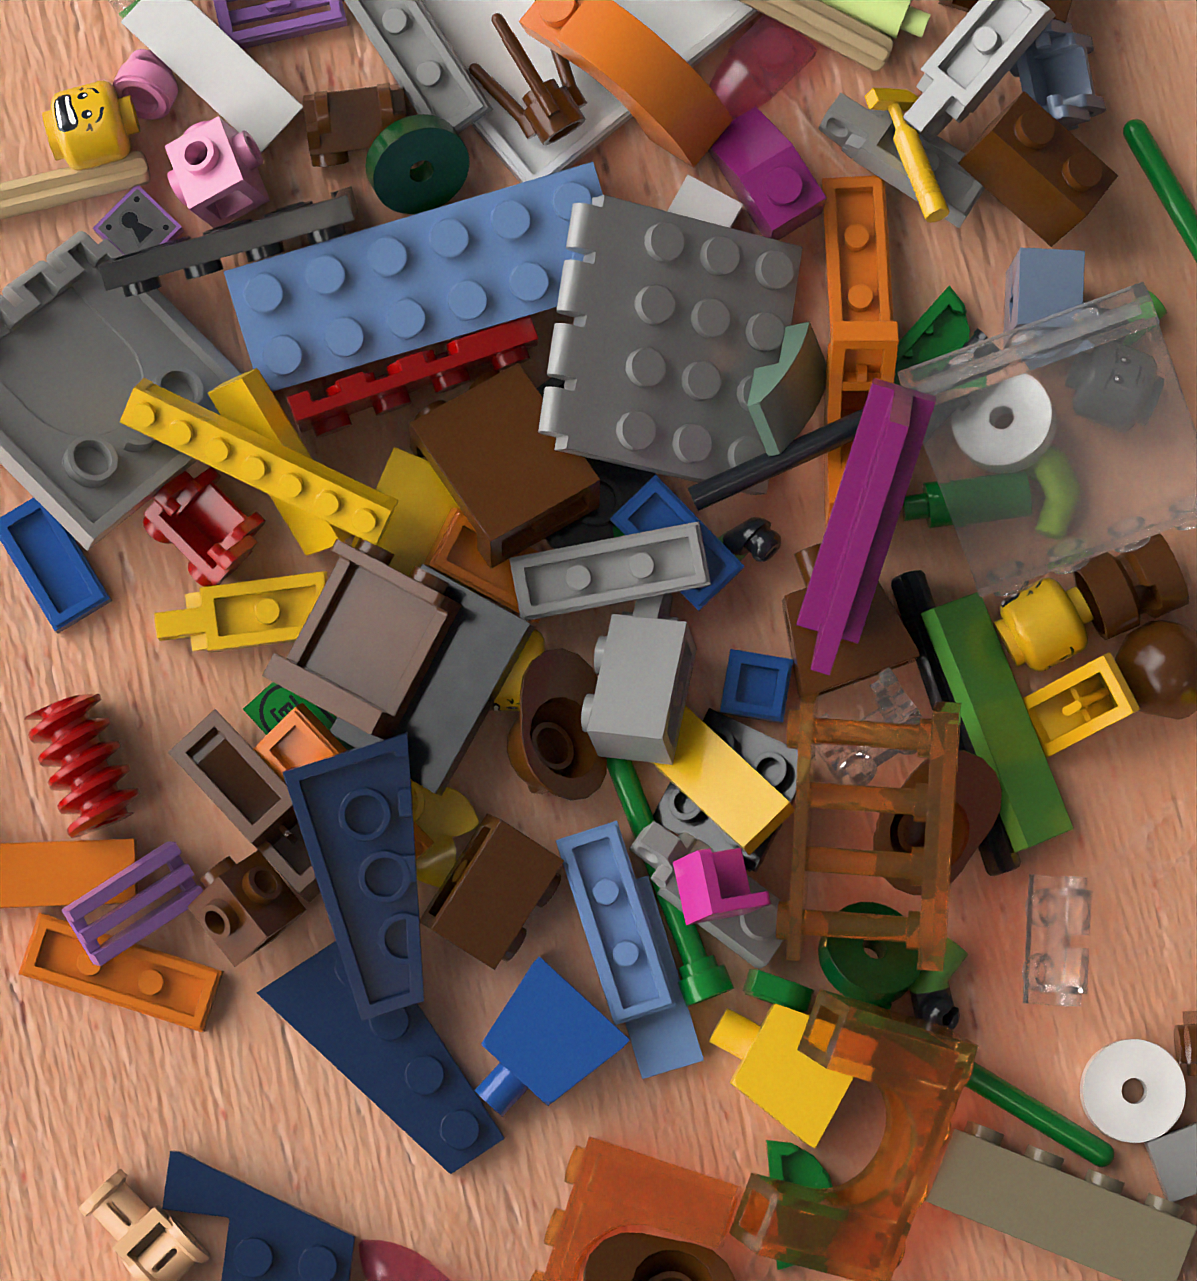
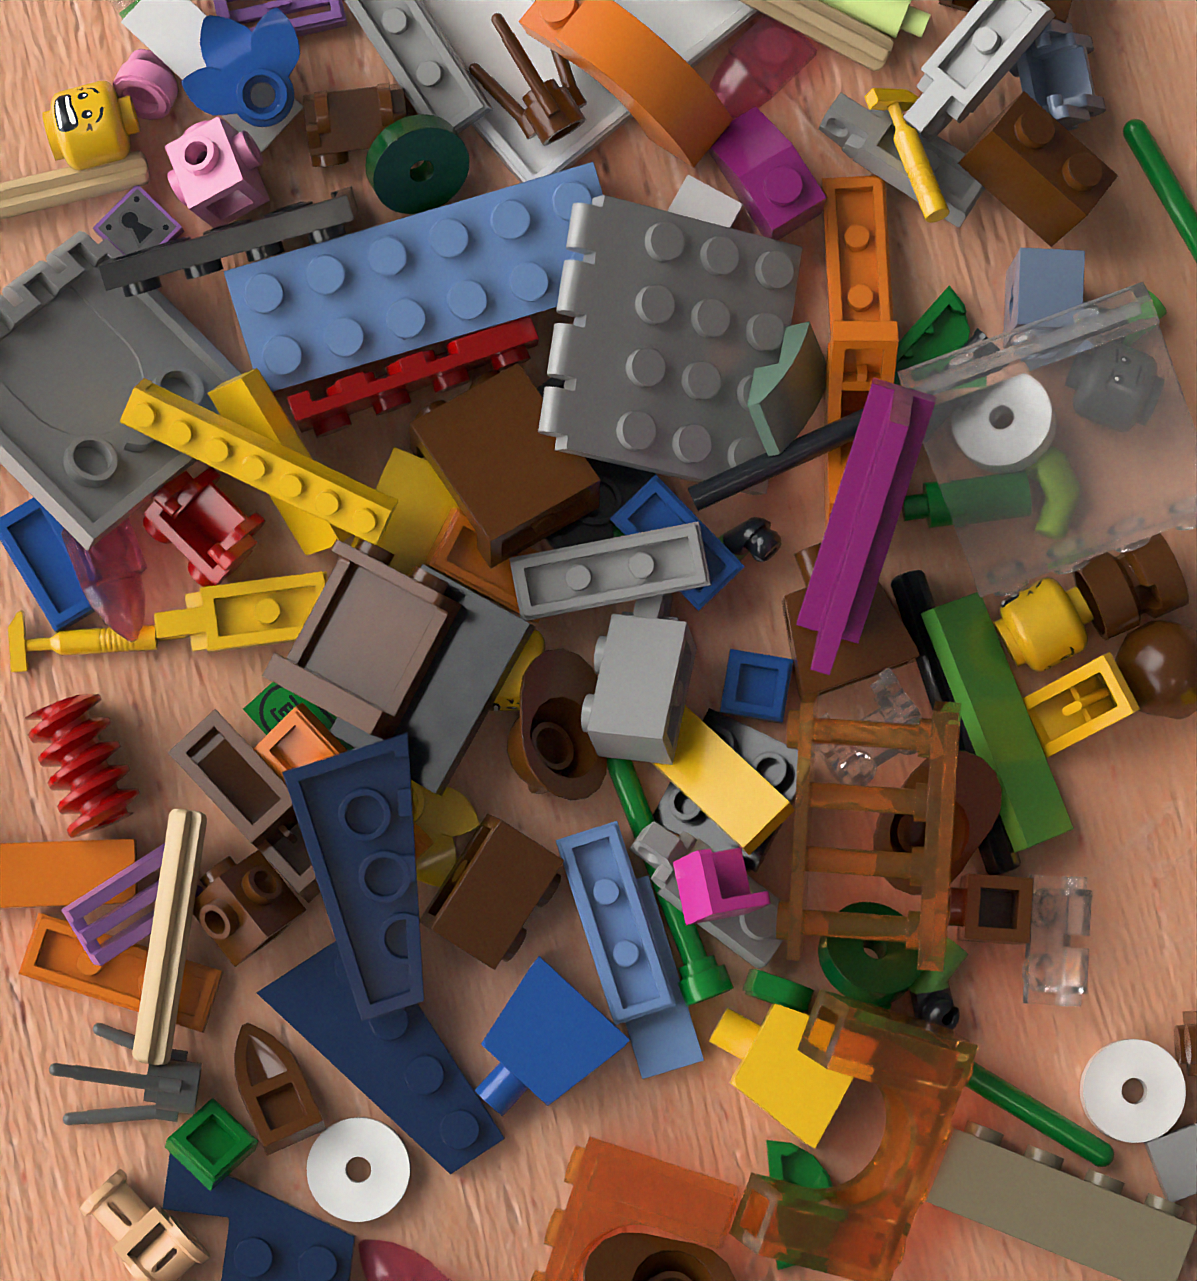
(73, 642): none -> yellow piece
(112, 578): none -> clear pink plate
(169, 936): none -> tan axle
(170, 1085): none -> dark grey plant
(211, 1144): none -> green tile
(241, 60): none -> blue plate
(274, 1090): none -> reddish brown plate
(329, 1175): none -> white piece
(992, 909): none -> reddish brown brick

